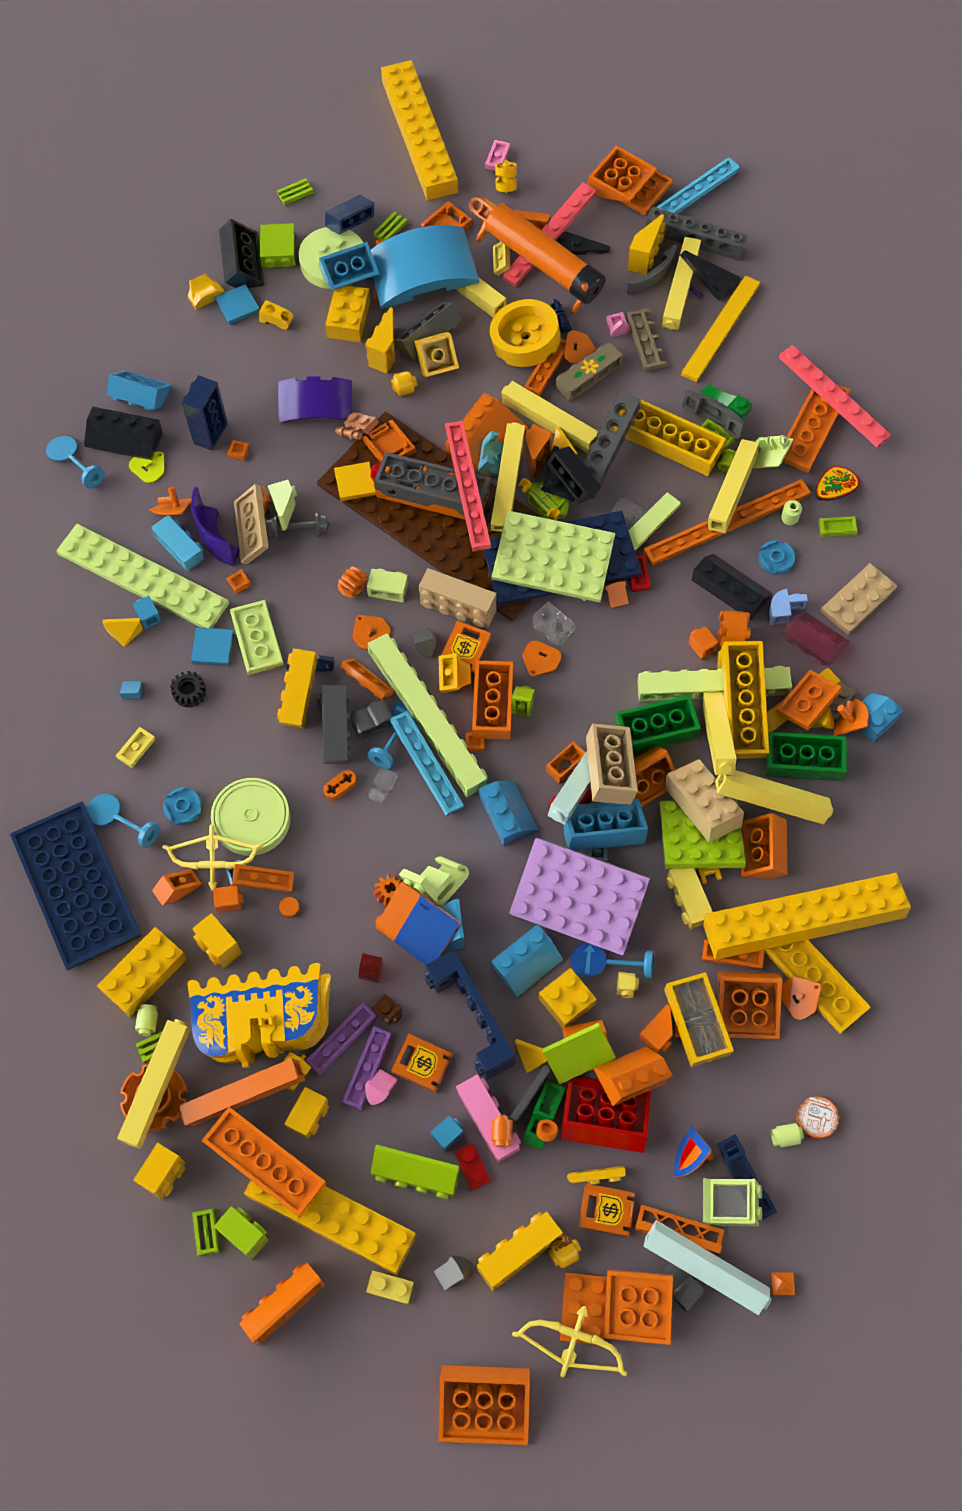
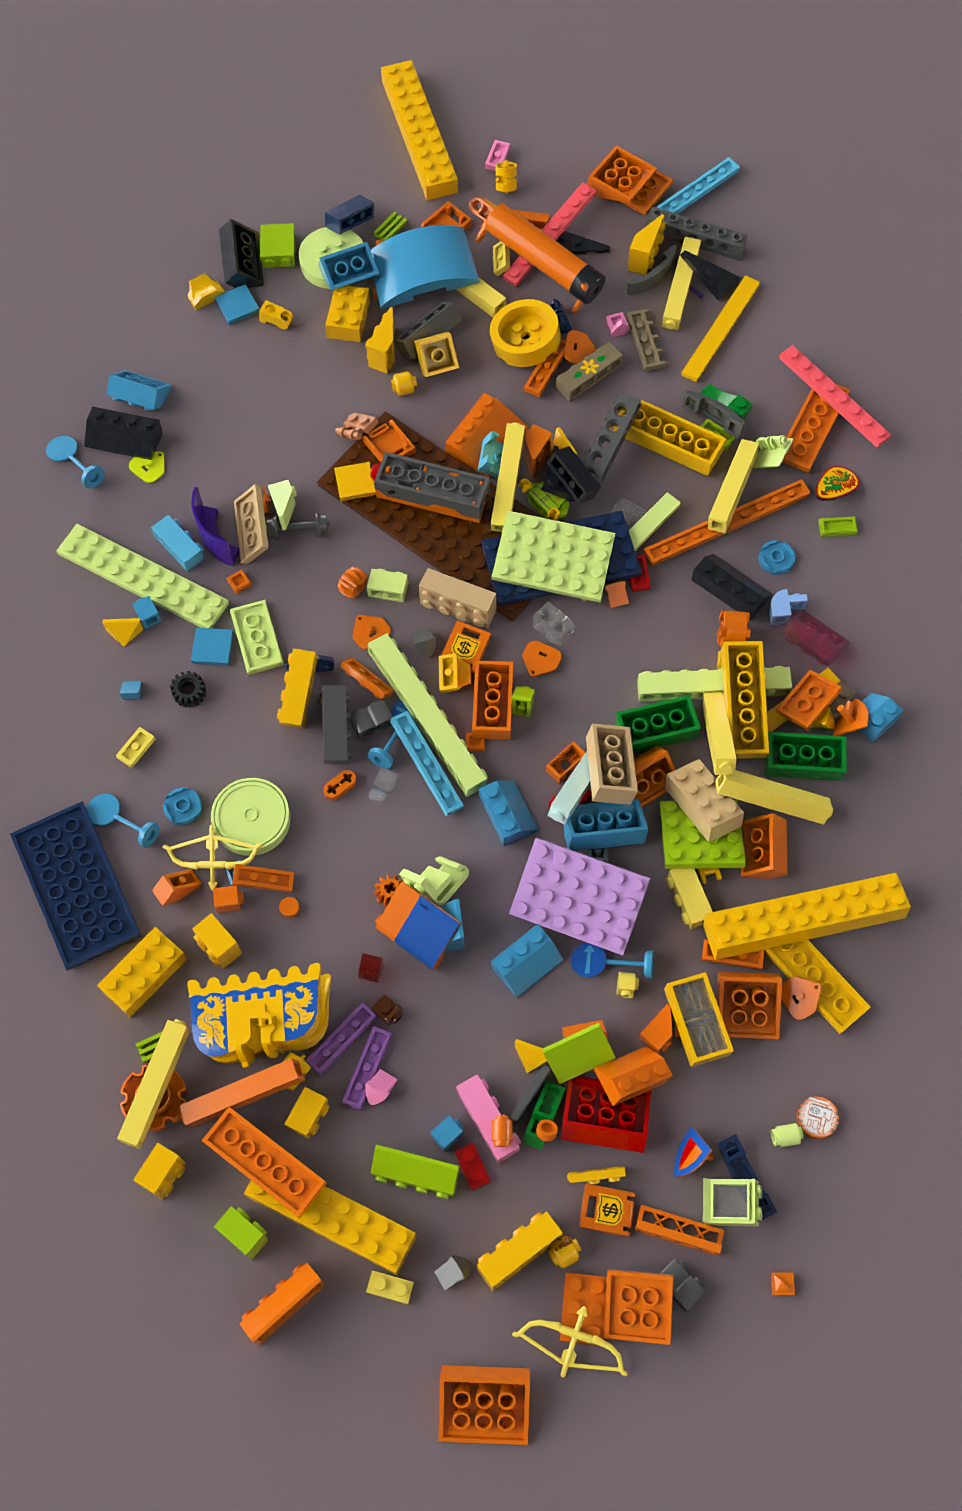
(146, 1020): yellowish green brick -> none
(171, 504): orange shield -> none
(204, 412): dark blue brick -> none
(208, 1250): lime tile -> none
(238, 450): orange tile -> none
(294, 190): lime tile -> none
(314, 398): dark purple panel -> none
(425, 1064): orange container -> none
(450, 970): dark blue plate -> none
(467, 486): coral plate -> none
(548, 415): light yellow brick -> none
(567, 998): yellow brick -> none
(703, 642): orange brick -> none
(708, 1268): light aqua brick -> none
(727, 458): lime bush -> none
(791, 512): yellowish green brick -> none
(858, 598): tan plate -> none

